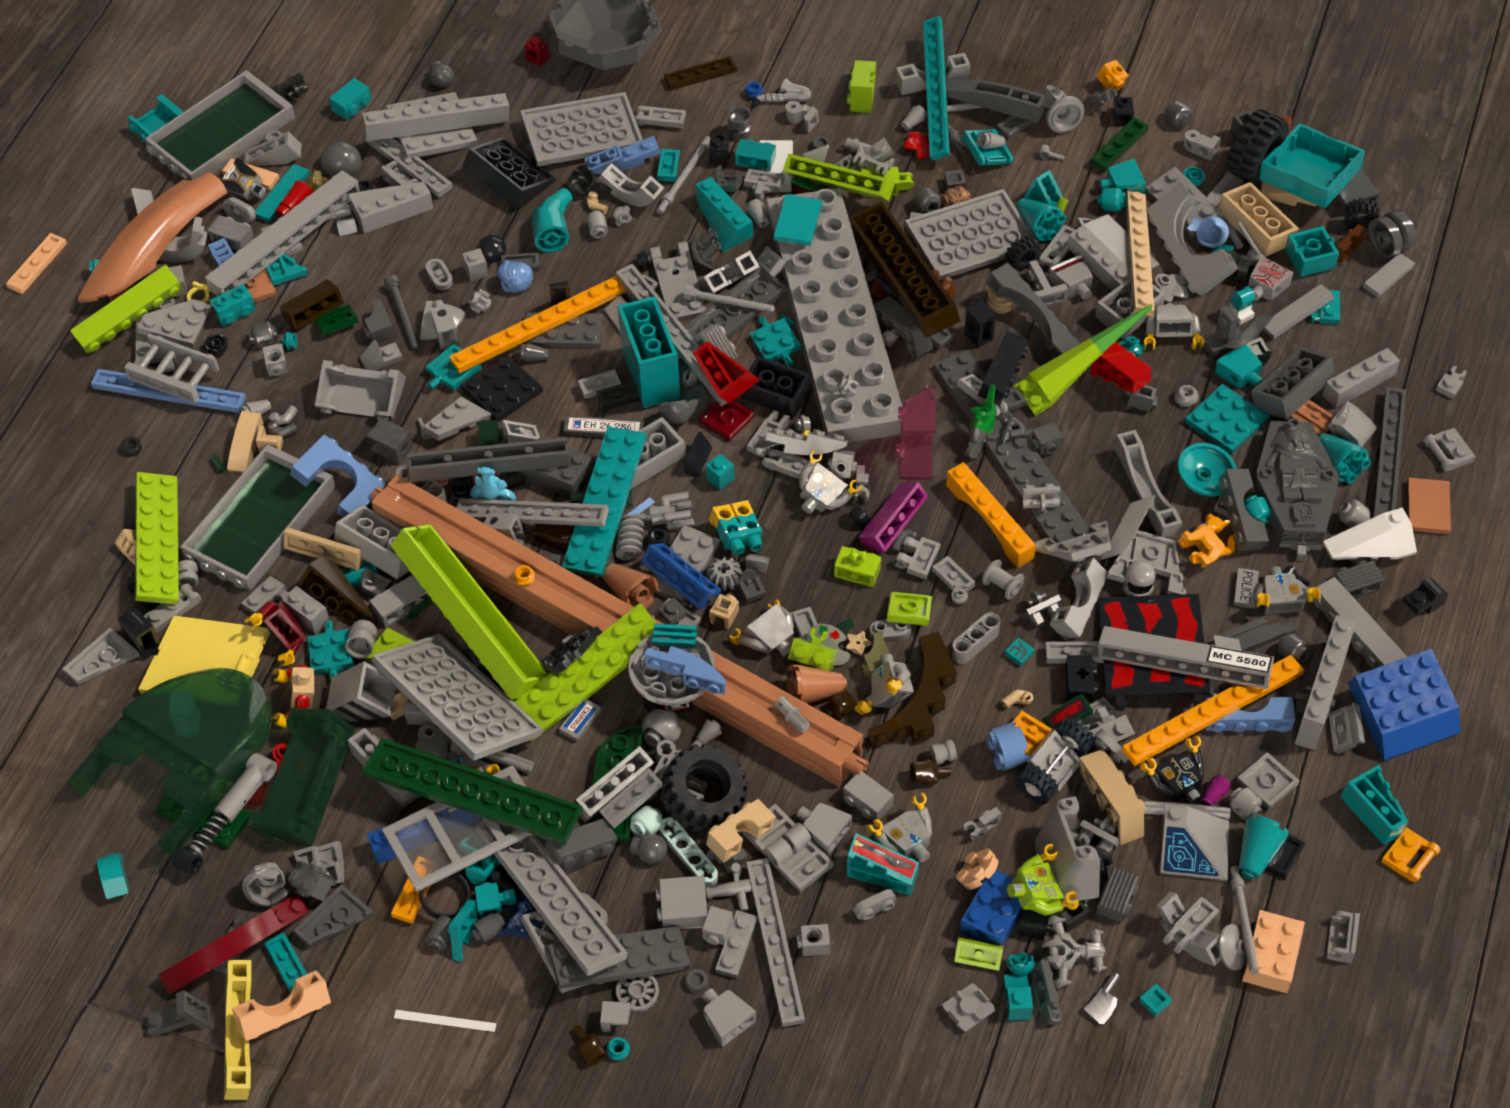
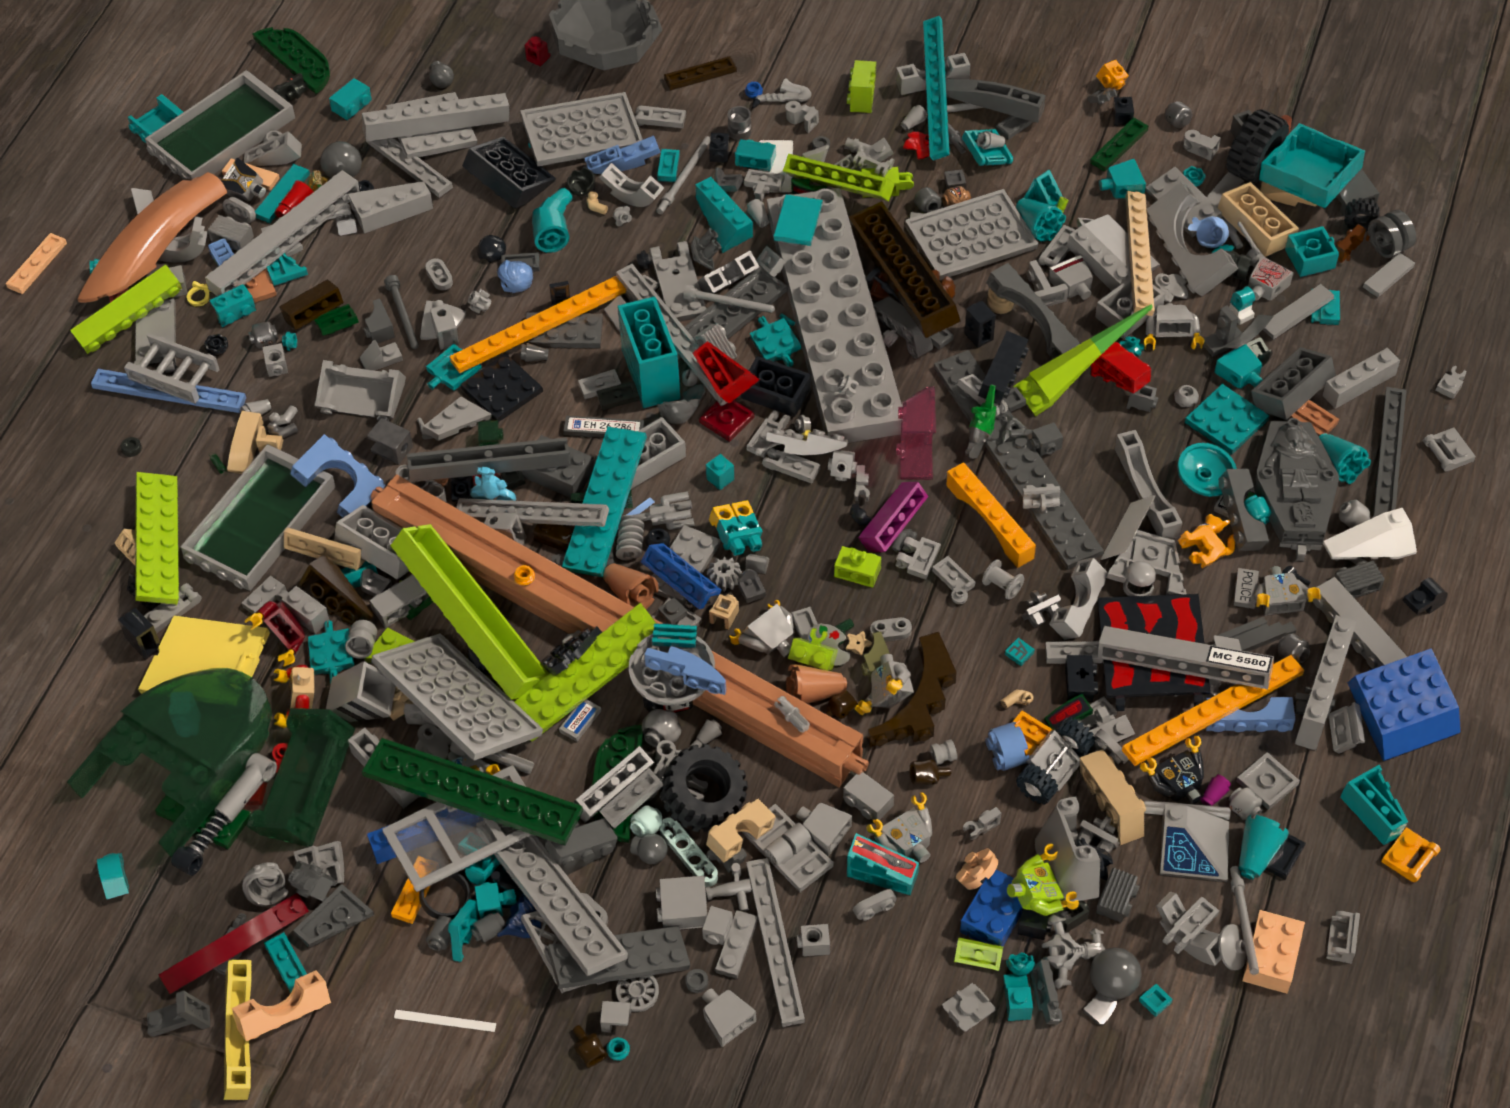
(100, 656): light grey wing -> none
(177, 323): light grey plate -> none
(187, 573): light grey wheel -> none
(296, 55): none -> dark green plate
(396, 176): light grey hinge -> none
(475, 264): light grey brick -> none
(519, 432): light grey slope -> none
(597, 224): light grey brick -> none
(697, 455): black slope -> none
(822, 488): light grey torso -> none
(909, 608): lime tile -> none
(978, 630): light grey beam -> none
(1023, 252): black tyre -> none
(1045, 153): light grey hand -> none
(1064, 111): light grey piece -> none
(1079, 547): light grey wing -> none
(1111, 199): teal head -> none
(1115, 973): none -> dark grey piece
(1352, 424): light grey slope -> none
(1429, 505): nougat tile -> none

